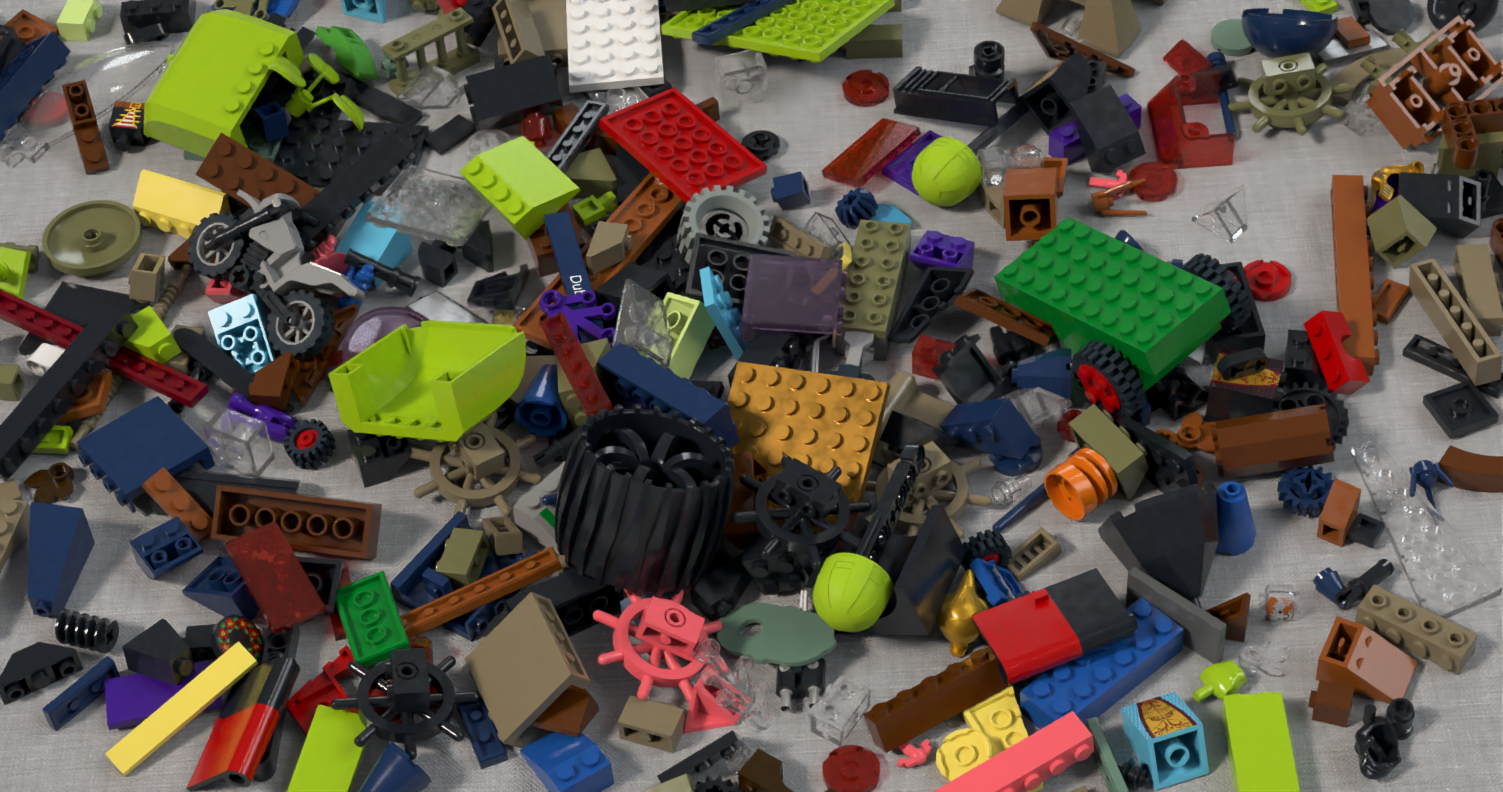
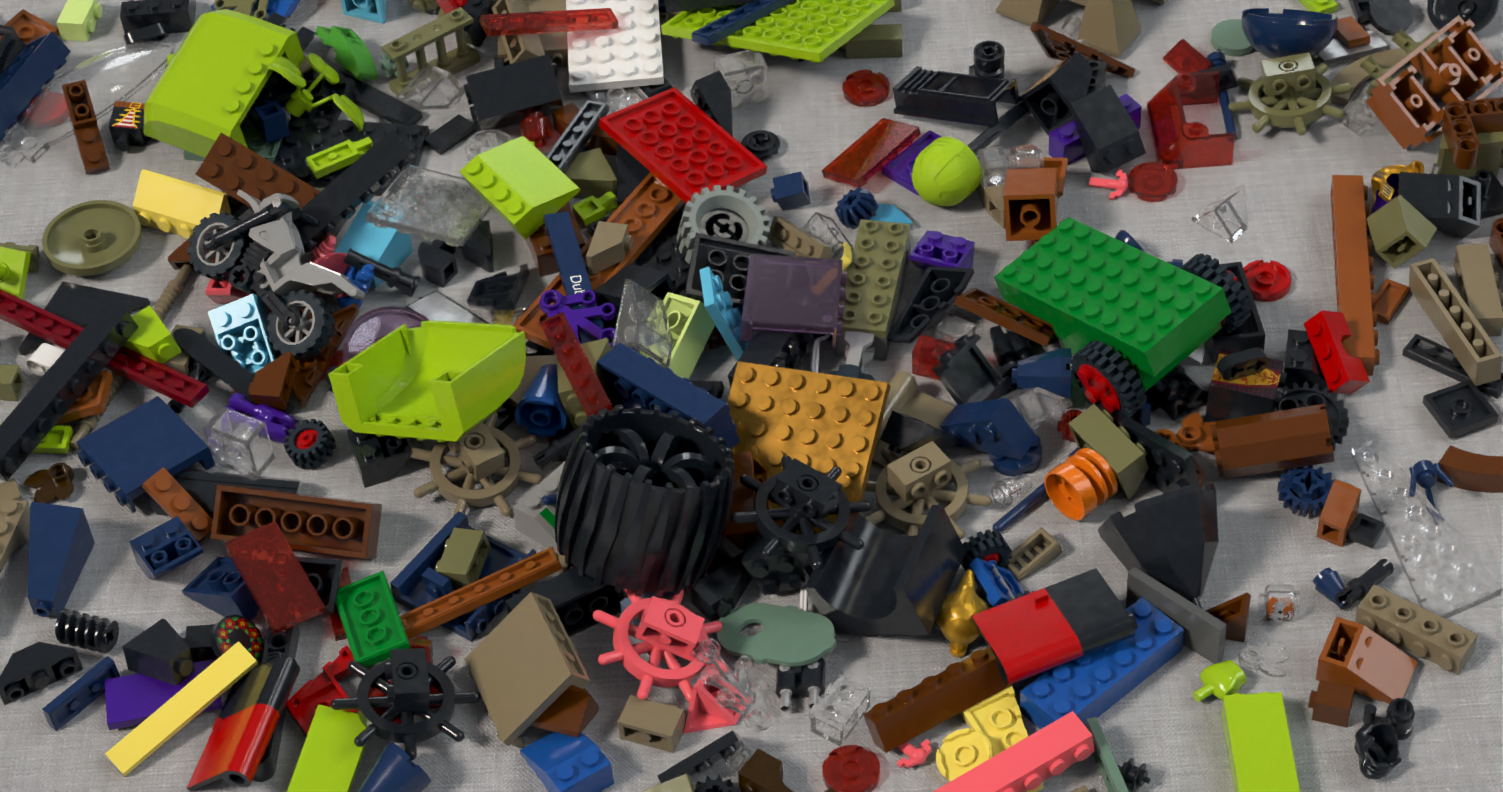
(146, 277): dark tan brick -> none
(338, 156): none -> lime hinge
(482, 734): dark blue tile -> none
(503, 535): dark tan slope -> none
(548, 21): none -> clear red tile
(714, 99): none -> black slope
(853, 587): lime piece -> none
(953, 328): none -> clear brick
(1103, 200): dark orange plant -> none
(1166, 739): medium azure slope -> none
(1234, 519): blue cone -> none

